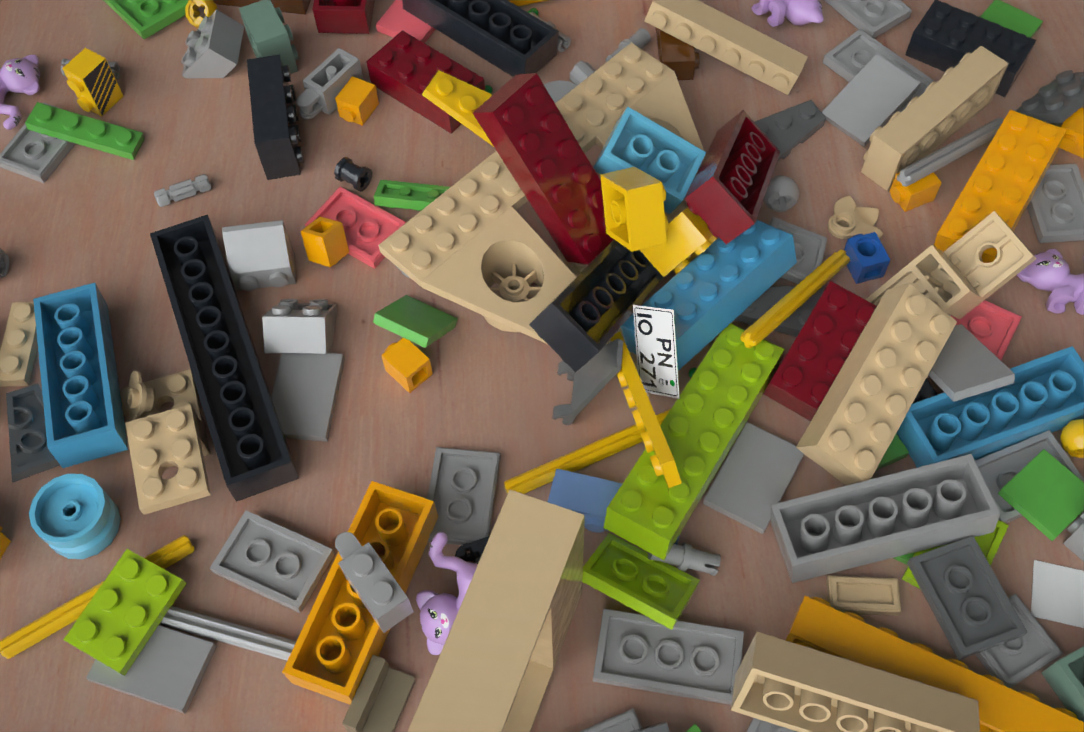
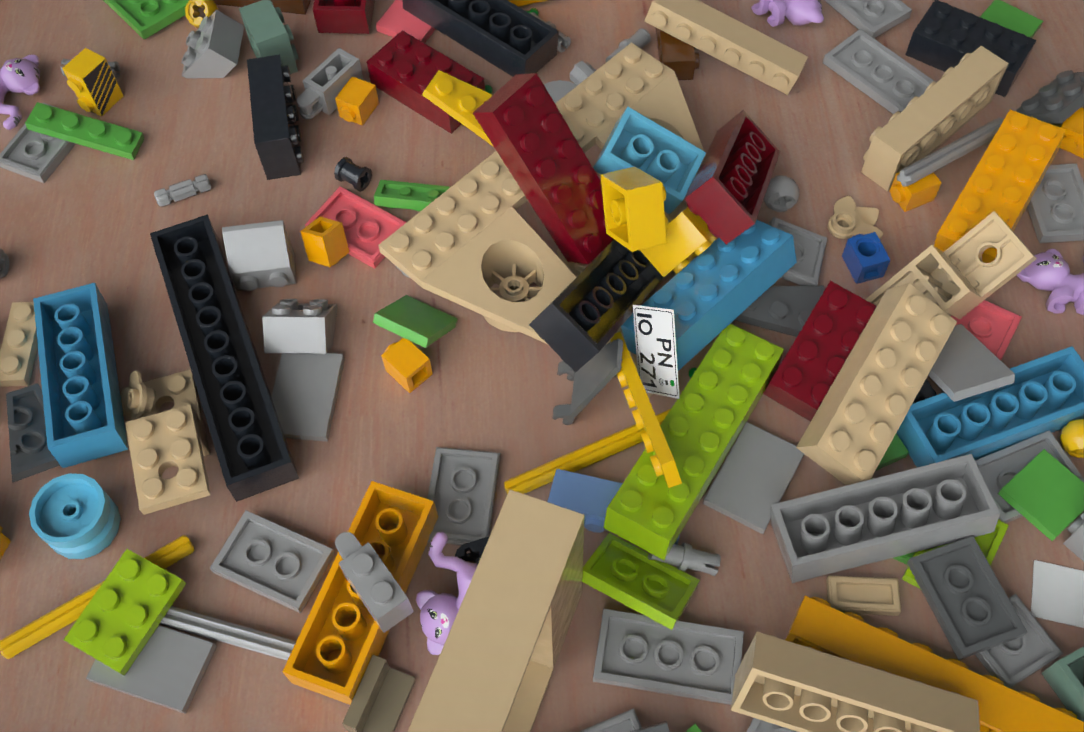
(792, 126): dark grey wing -> none
(794, 299): yellow axle -> none
(870, 99): light grey tile -> none

